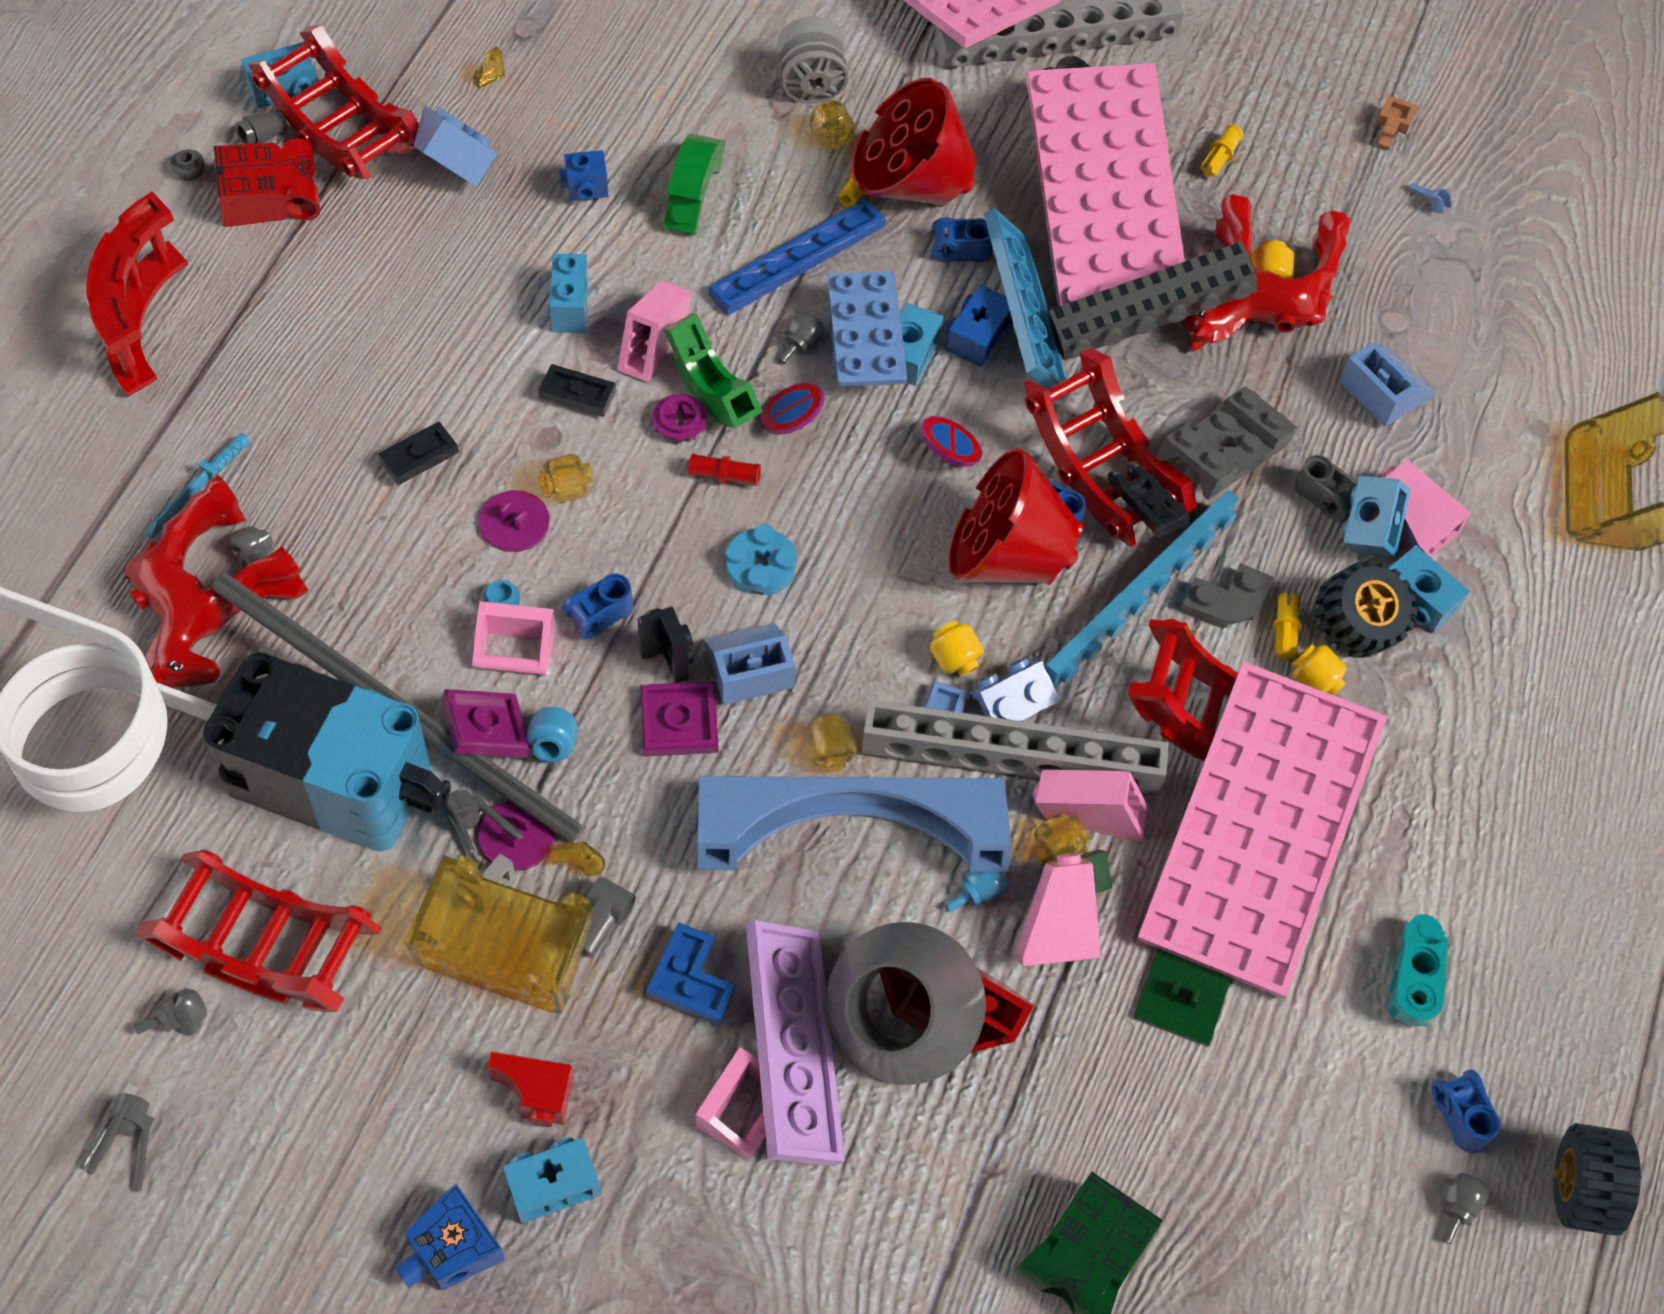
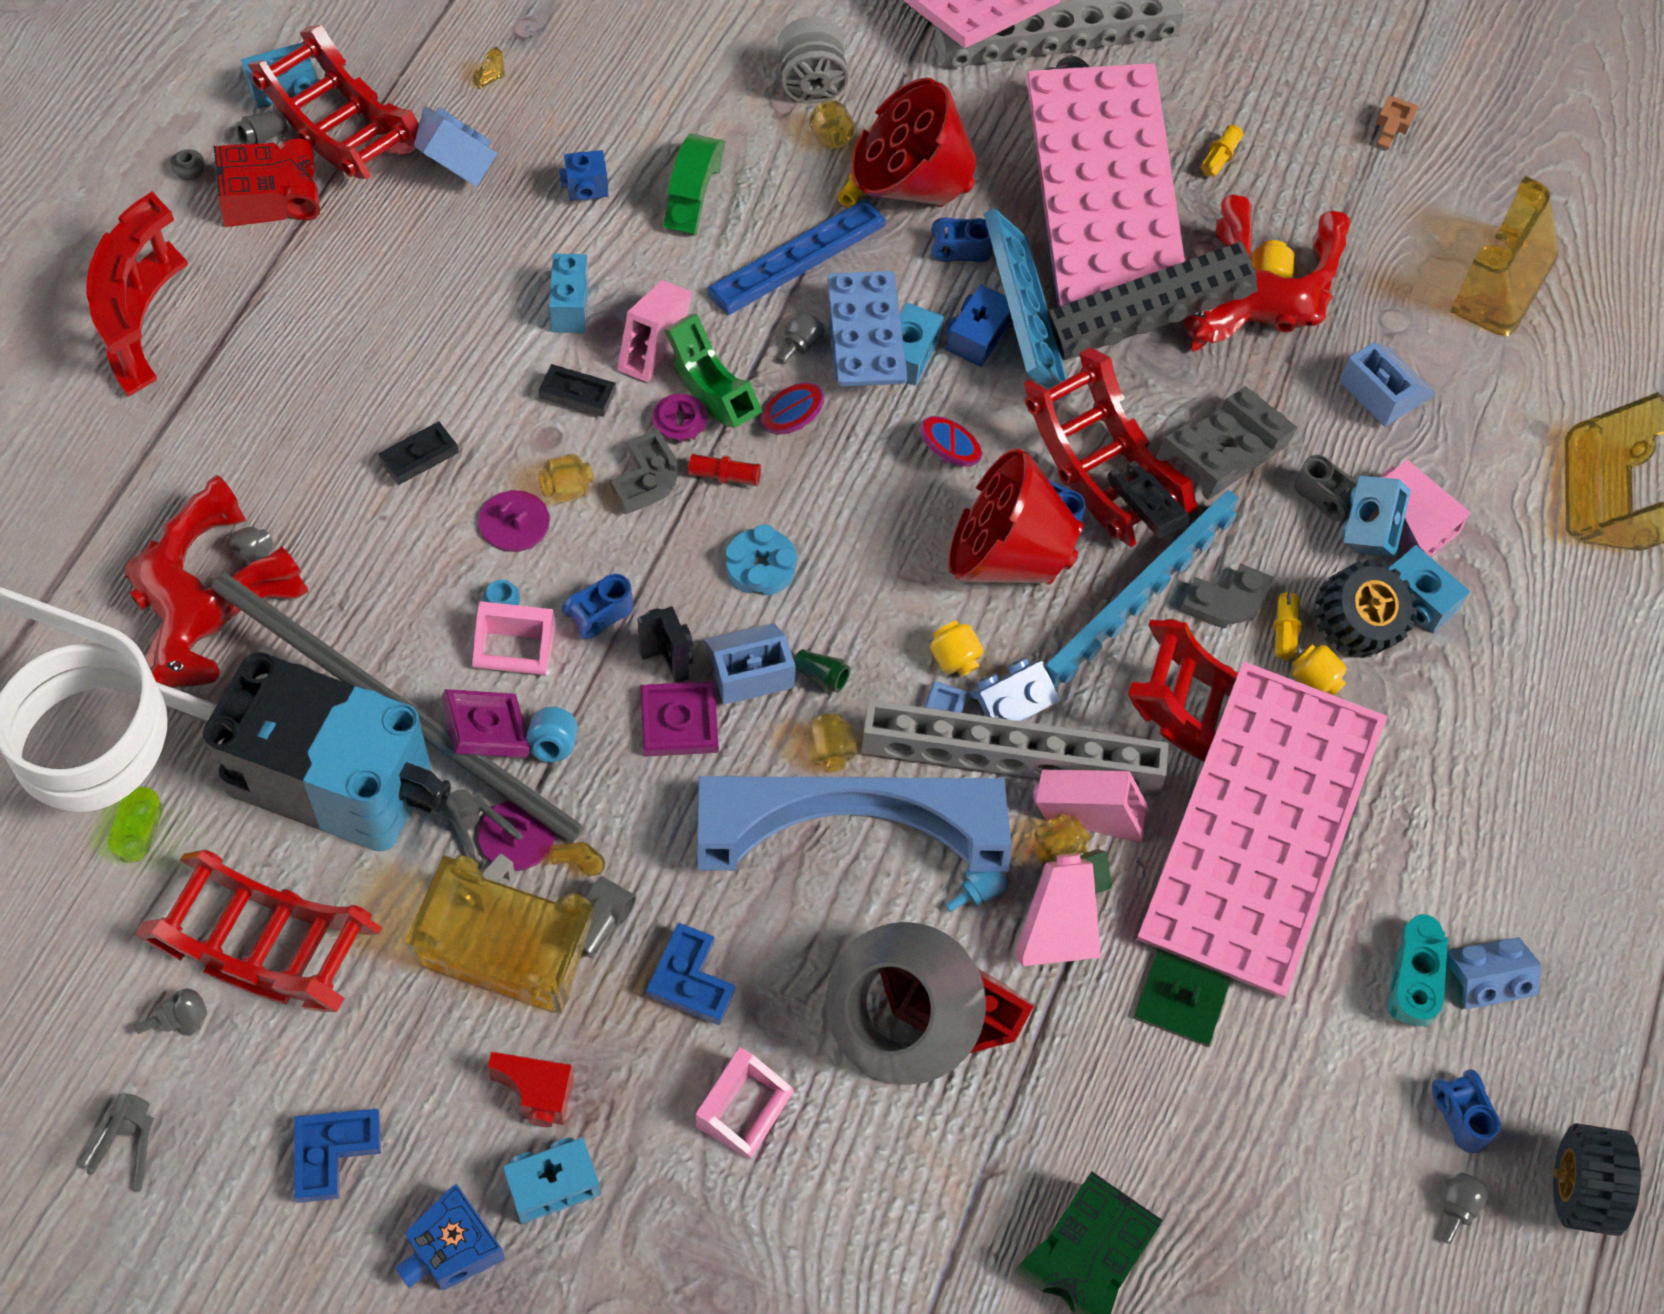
(133, 827): none -> clear neon green plate
(208, 471): dark azure sword -> none
(325, 1139): none -> blue plate
(654, 476): none -> dark grey plate
(794, 1045): lavender plate -> none
(824, 670): none -> dark green cone
(1439, 198): medium blue hand -> none
(1495, 972): none -> medium blue bracket
(1507, 280): none -> clear yellow windscreen

